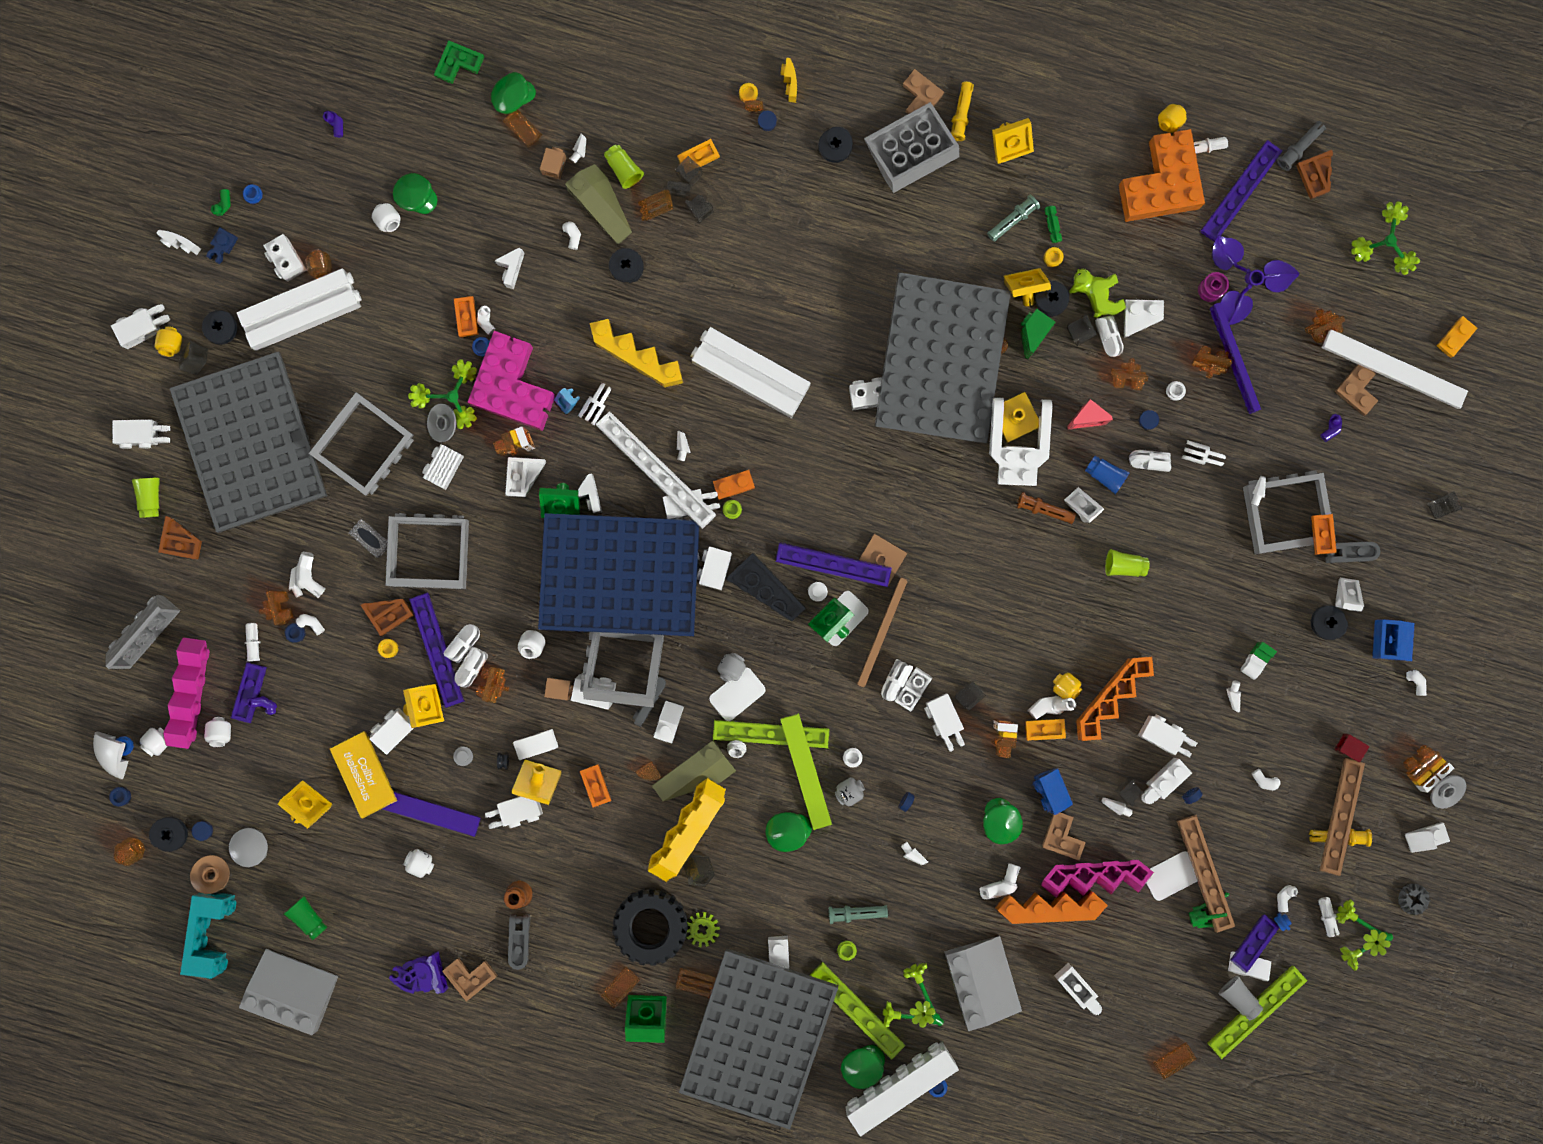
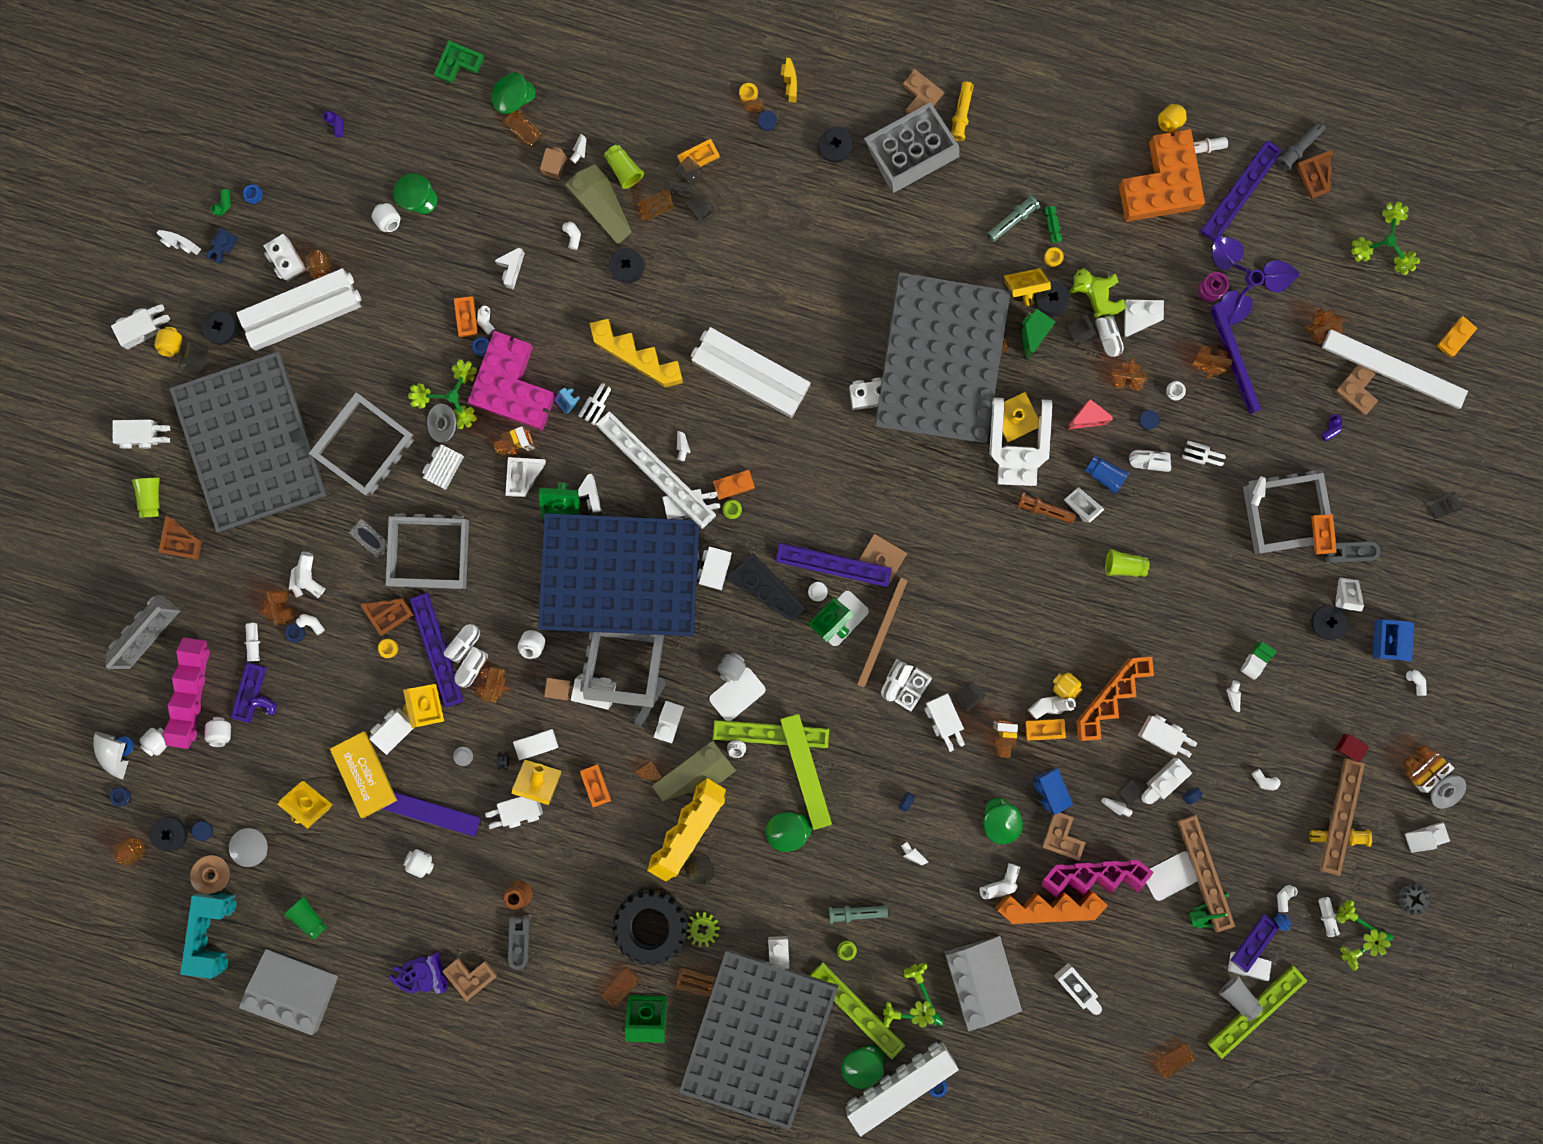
(850, 792): light grey head -> none
(852, 757): white plate -> none
(1013, 140): yellow tile -> none

